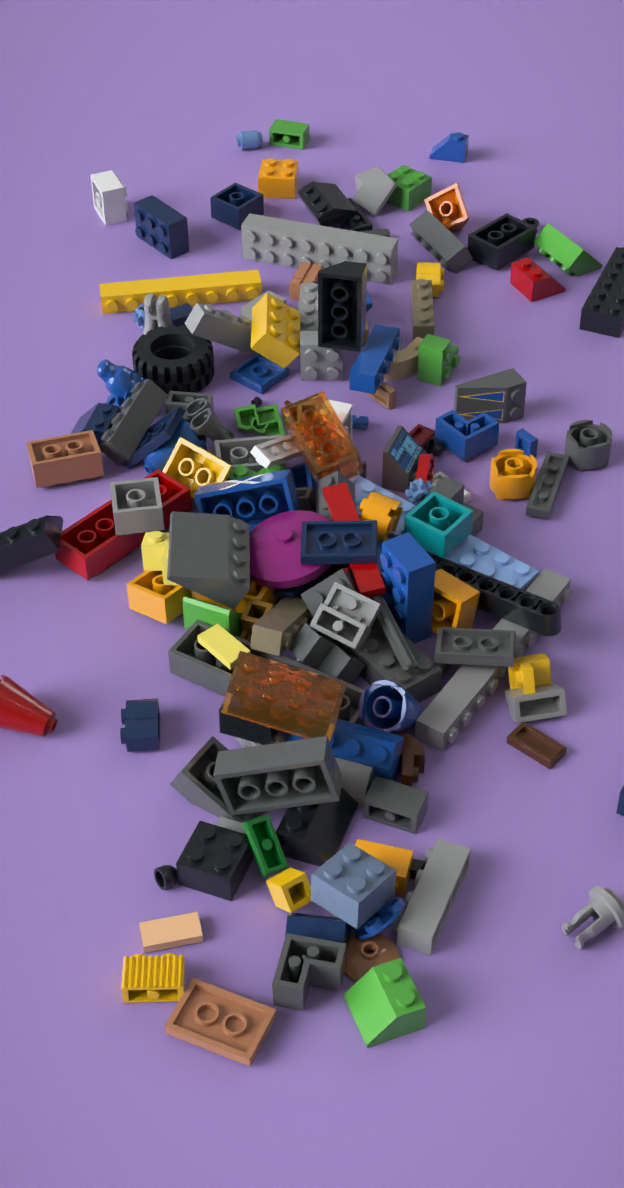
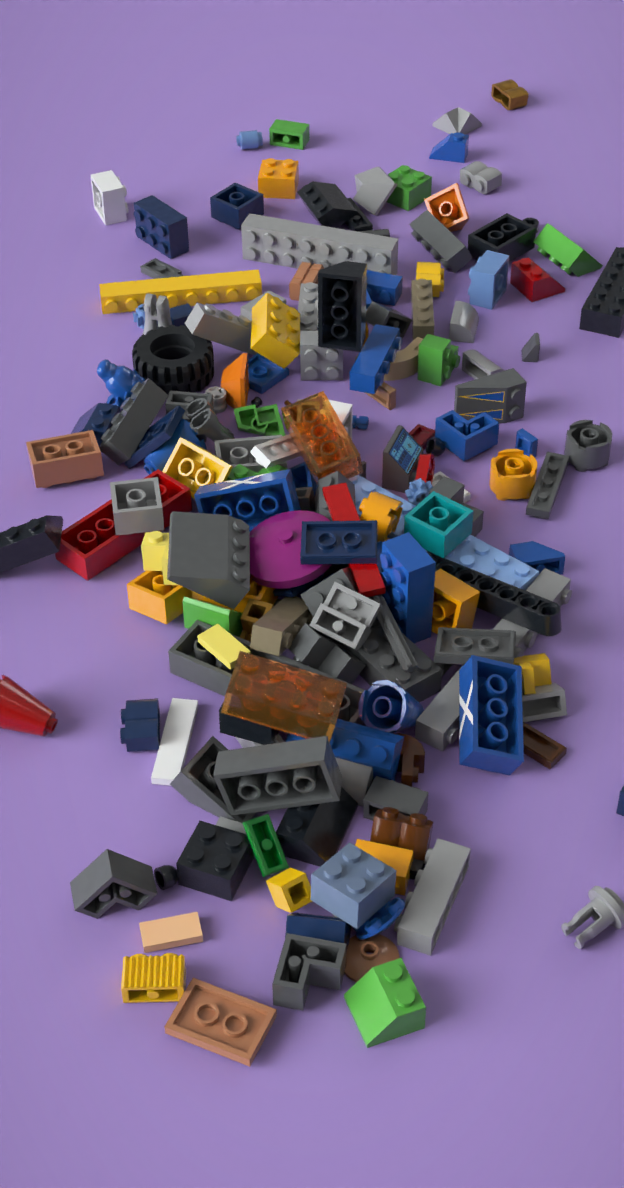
(112, 880): none -> dark grey brick
(159, 269): none -> dark grey hinge
(174, 741): none -> white tile
(219, 397): none -> light grey wheel
(236, 382): none -> orange slope
(384, 287): none -> blue brick
(386, 316): none -> dark grey brick
(402, 831): none -> reddish brown brick
(457, 121): none -> light grey slope
(463, 323): none -> light grey brick
(478, 365): none -> light grey brick
(480, 177): none -> light grey brick
(488, 279): none -> medium blue brick
(490, 715): none -> blue brick
(509, 94): none -> pearl gold brick
(531, 349): none -> dark grey slope
(538, 556): none -> blue slope

